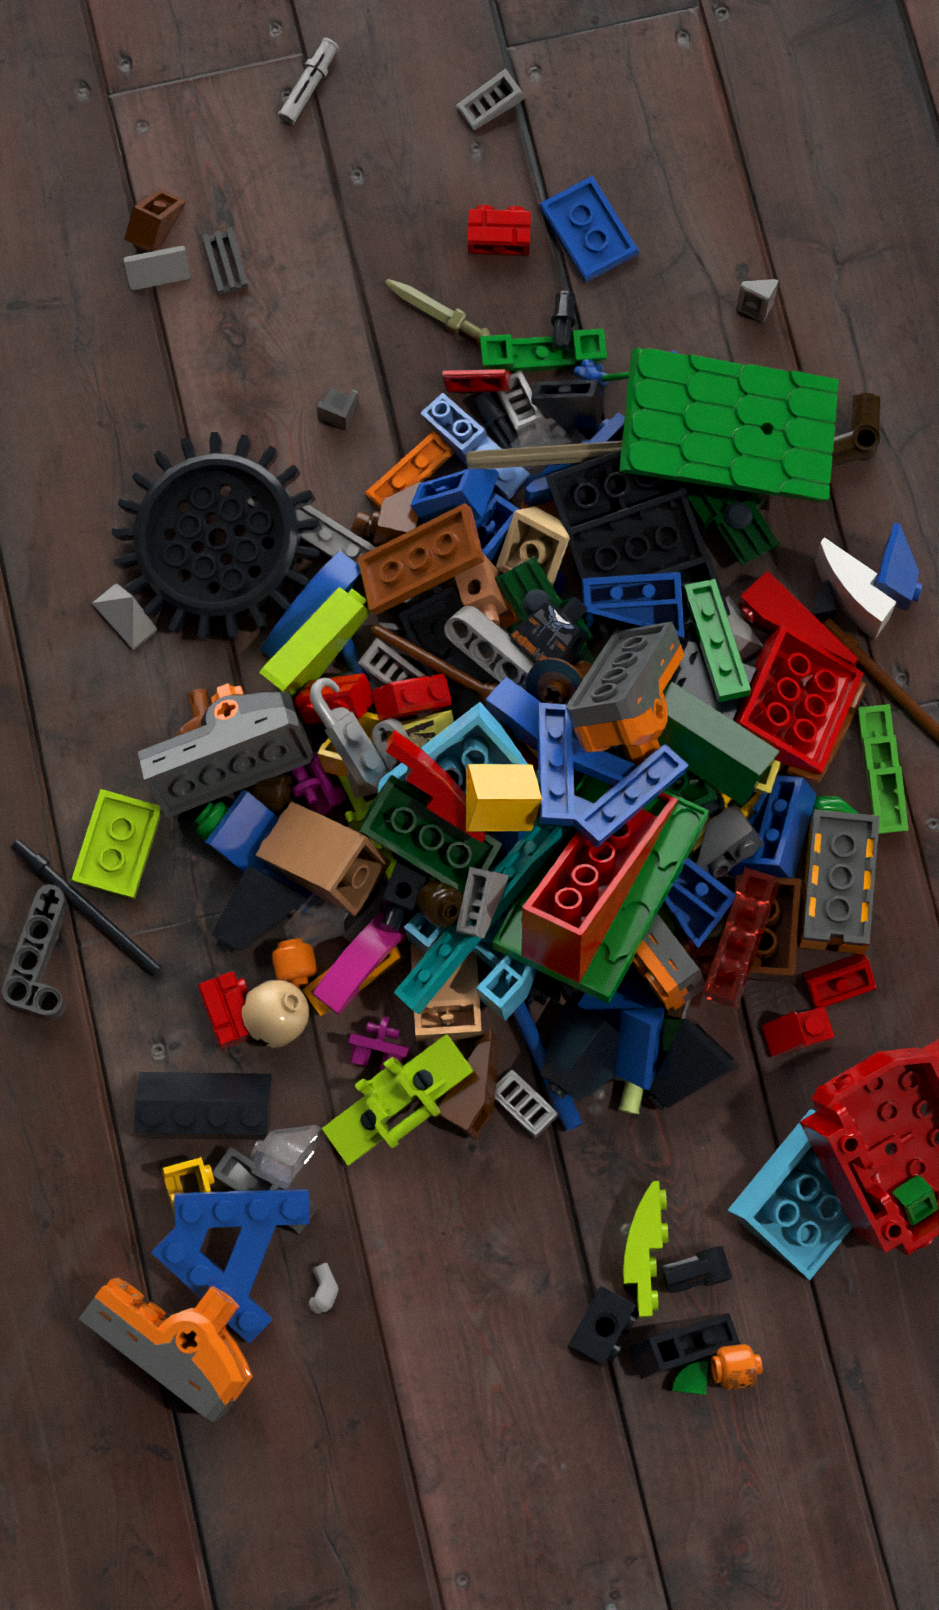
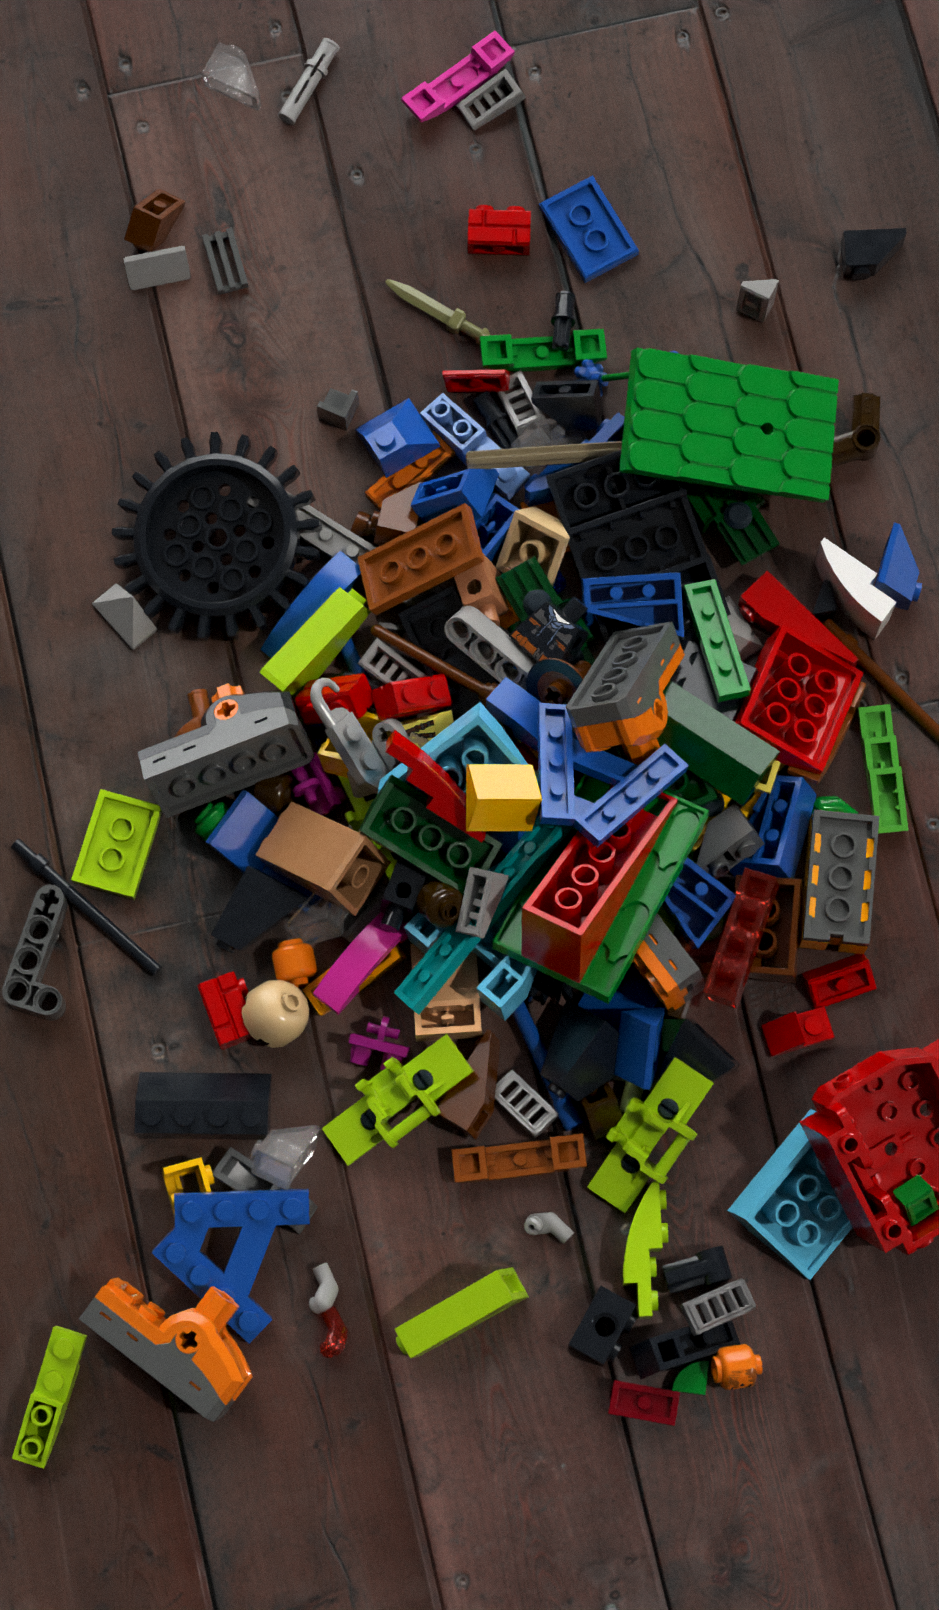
(50, 1397): none -> lime slope
(231, 75): none -> clear slope
(337, 1333): none -> clear red arm
(397, 437): none -> blue slope
(460, 80): none -> dark pink slope
(460, 1312): none -> lime slope
(519, 1159): none -> dark orange slope
(547, 1223): none -> light grey arm
(601, 1110): none -> dark brown slope
(640, 1129): none -> lime piece
(644, 1403): none -> dark red plate
(736, 1297): none -> flat silver slope
(869, 250): none -> black slope

